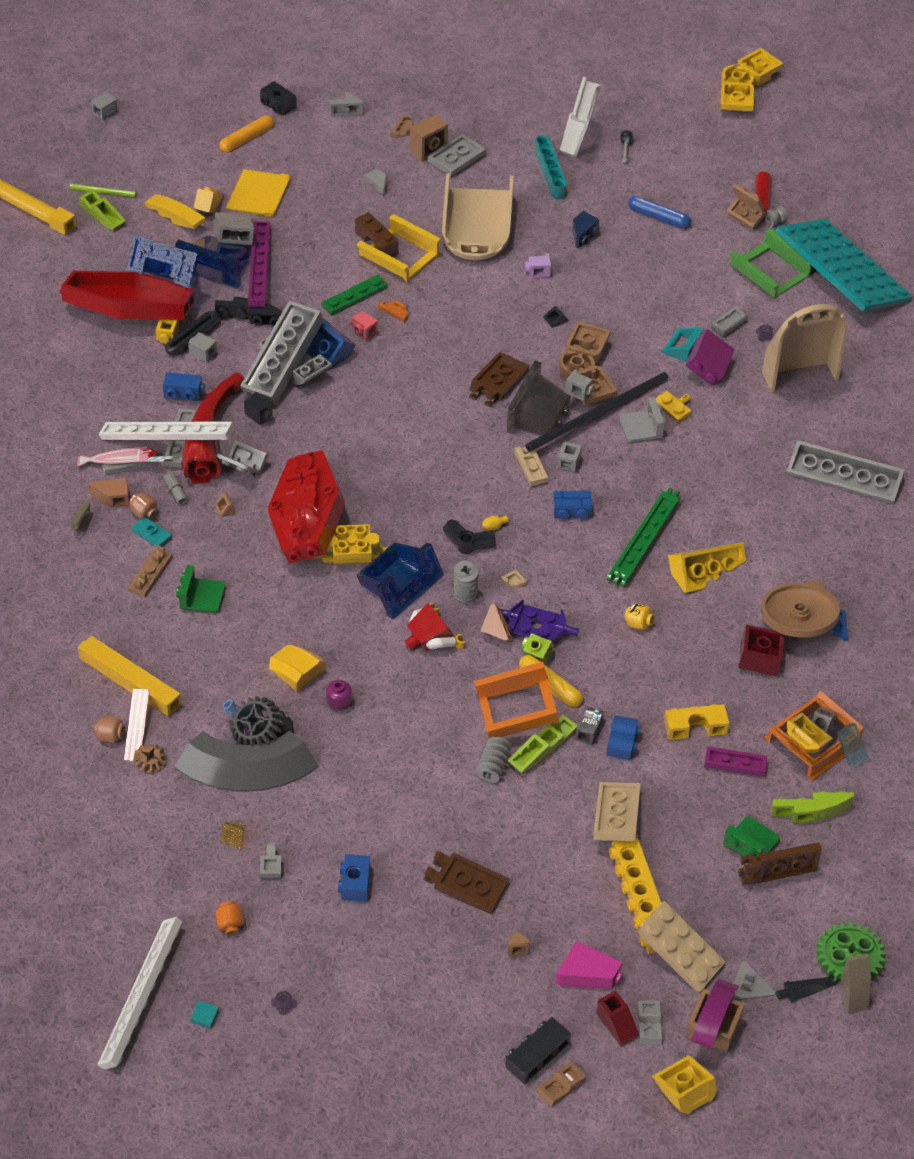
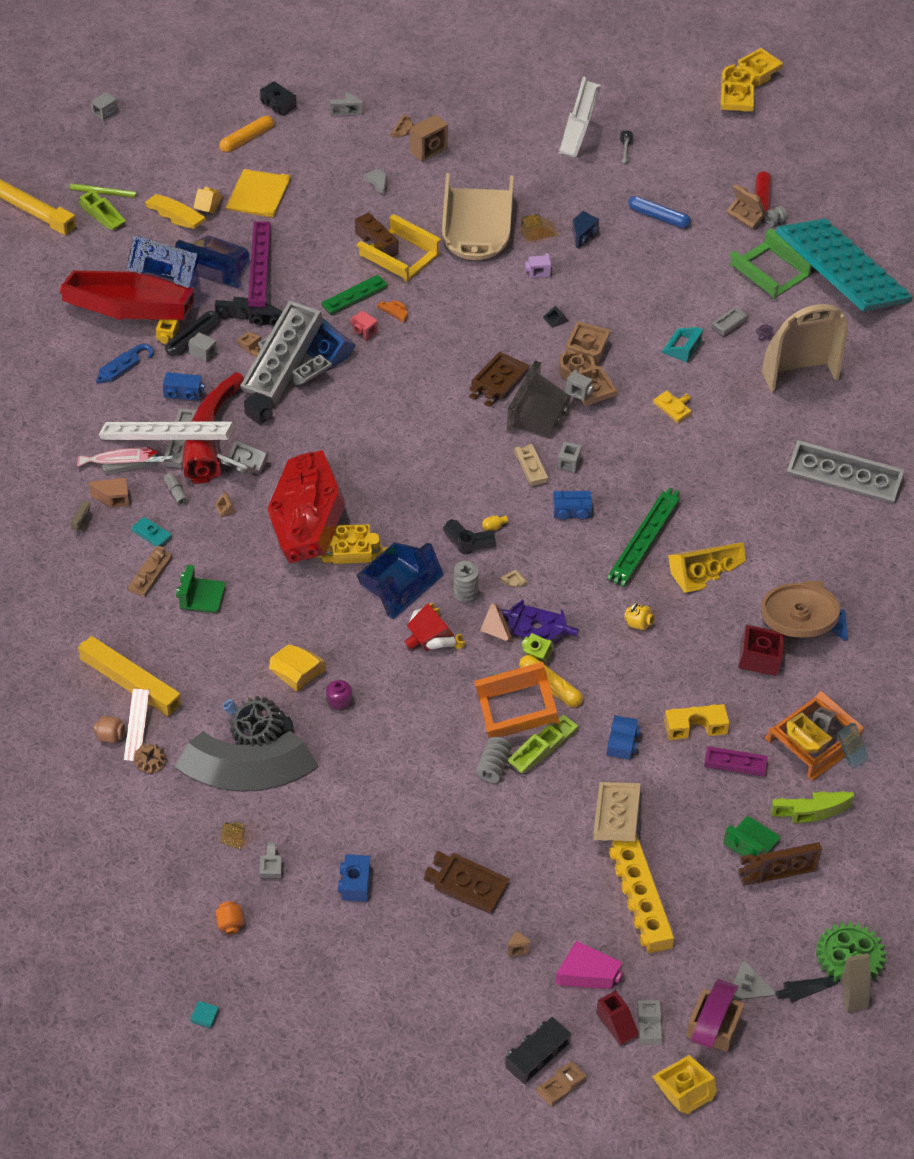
(122, 364): none -> blue plate
(139, 994): white plate -> none
(143, 505): nougat head -> none
(233, 228): light grey brick -> none
(249, 343): none -> medium nougat slope
(279, 998): clear purple plate -> none
(456, 155): light grey plate -> none
(537, 227): none -> clear yellow slope
(550, 167): teal beam -> none
(589, 725): flat silver leg -> none
(597, 411): black piece -> none
(644, 424): light grey bracket -> none
(681, 946): tan plate -> none
(710, 357): magenta brick -> none

